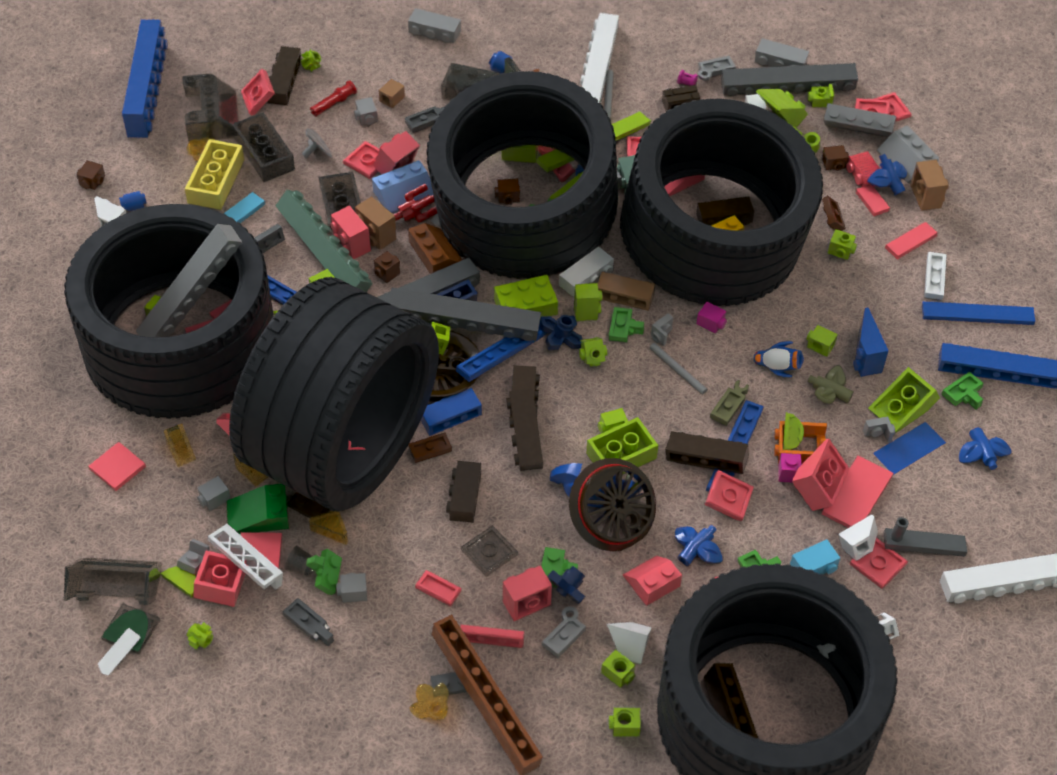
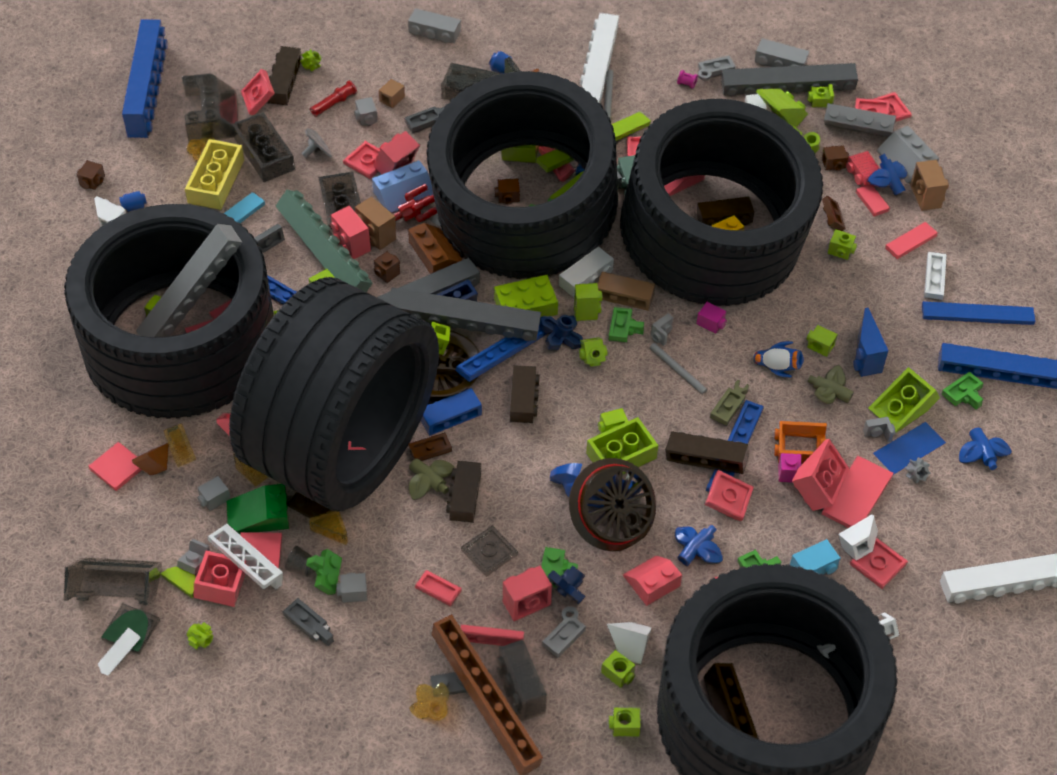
(153, 461): none -> dark orange slope
(429, 477): none -> olive plant
(521, 680): none -> clear smoke brick
(525, 429): dark brown brick -> none
(678, 96): dark brown brick -> none
(792, 432): lime tile -> none
(917, 470): none -> light grey gear
(924, 542): dark grey piece -> none

